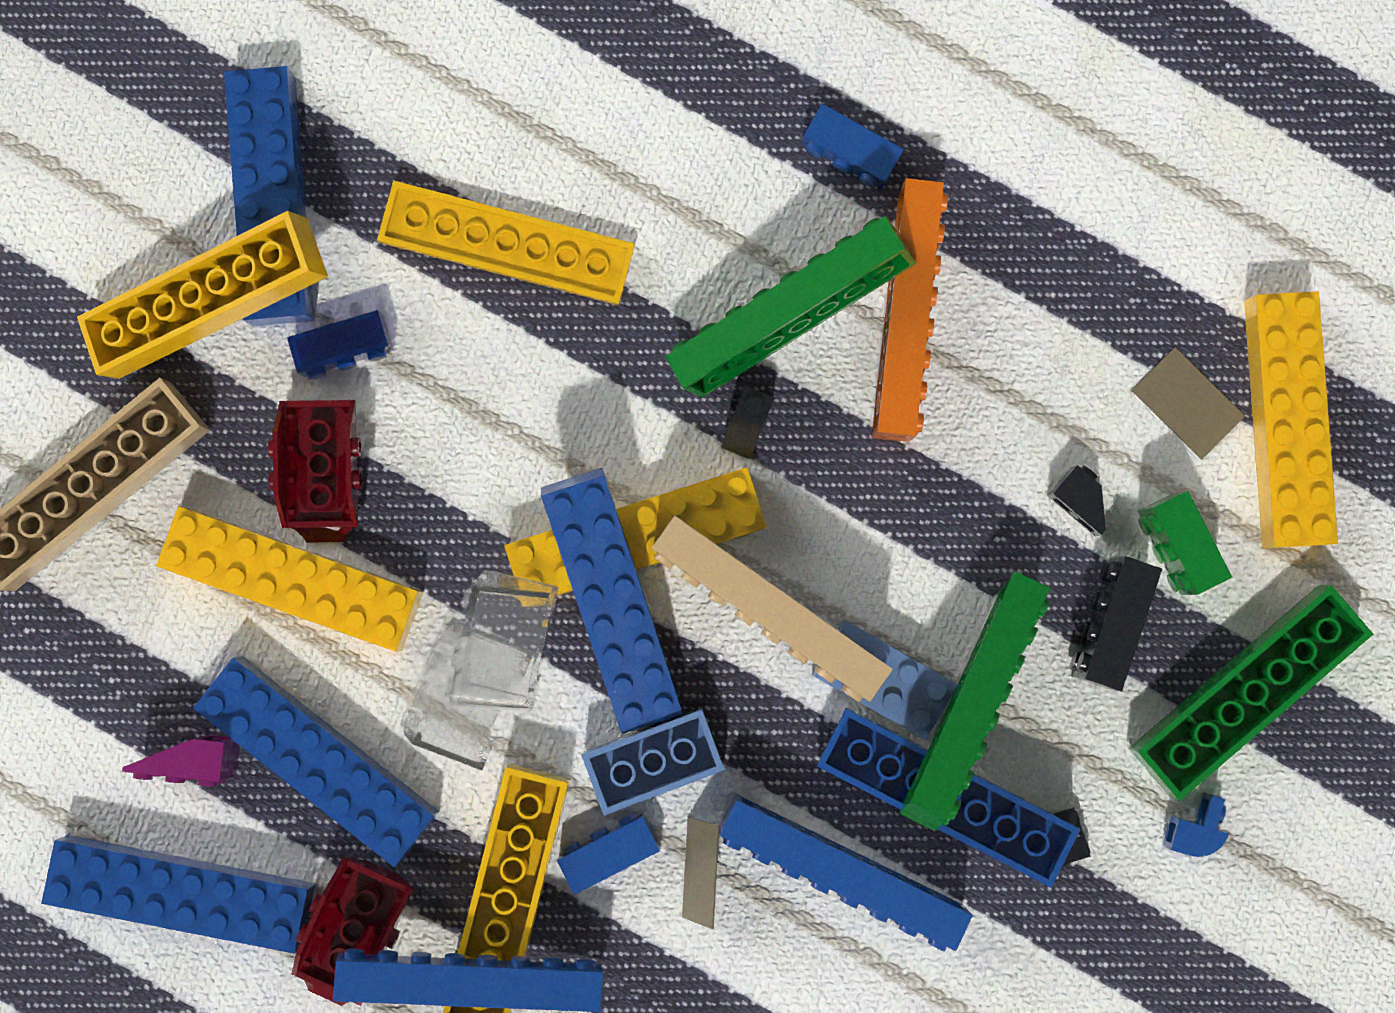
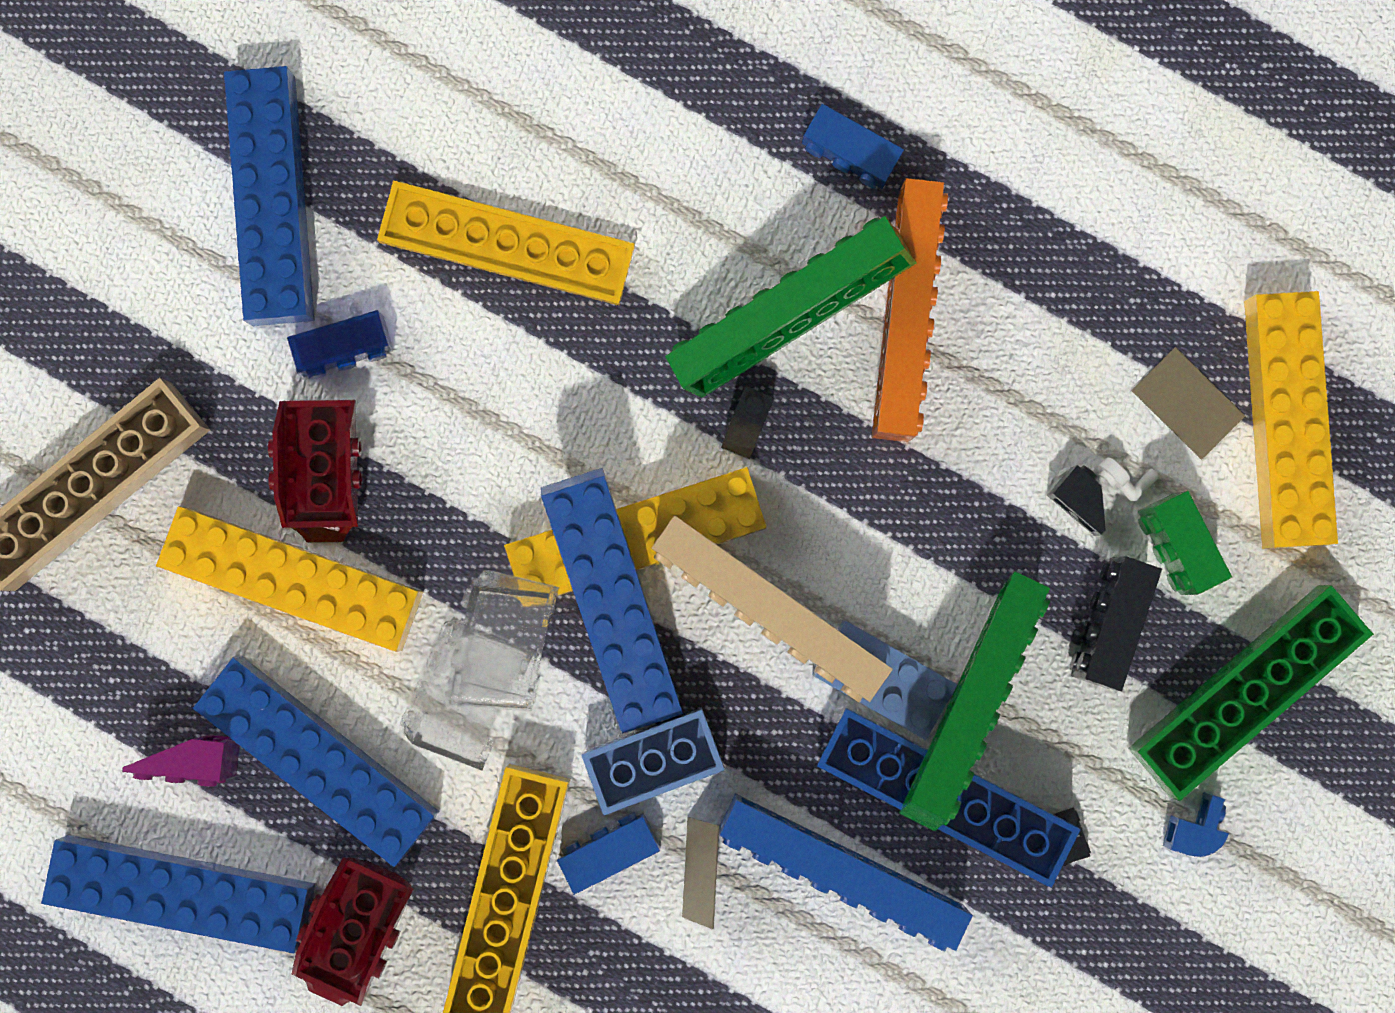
(202, 295): yellow brick -> none
(467, 982): blue brick -> none
(1114, 474): none -> white plate

